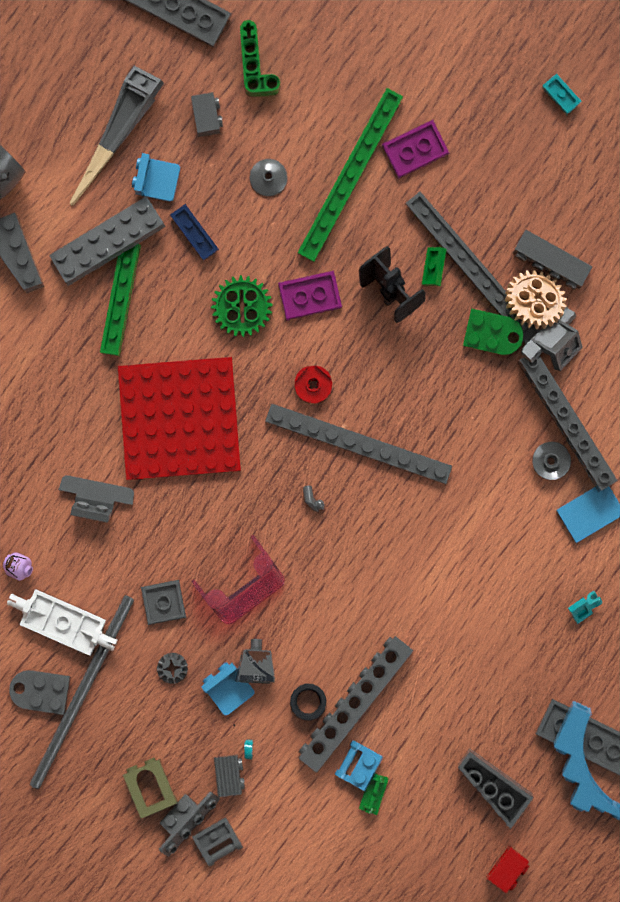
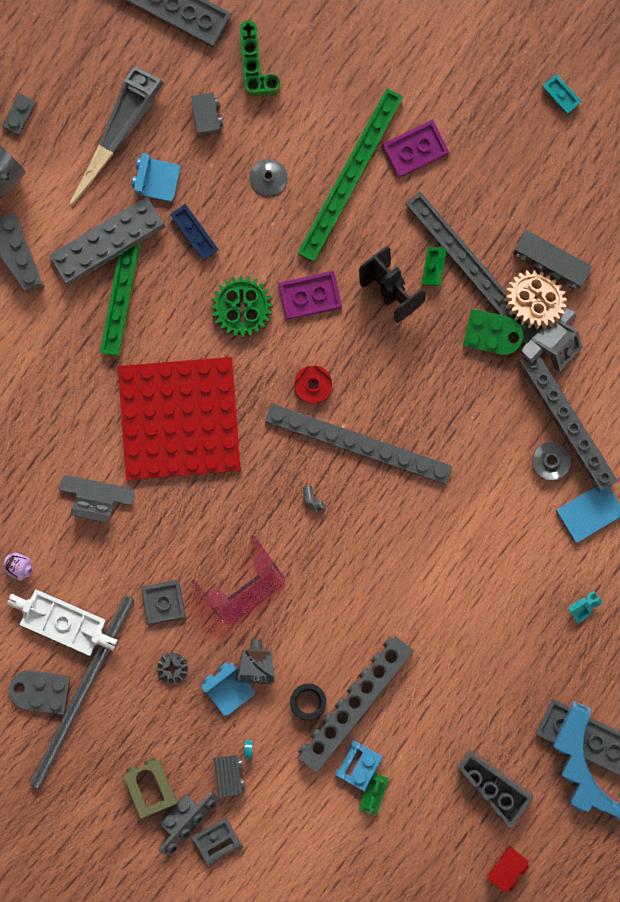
(19, 114): none -> dark grey plate

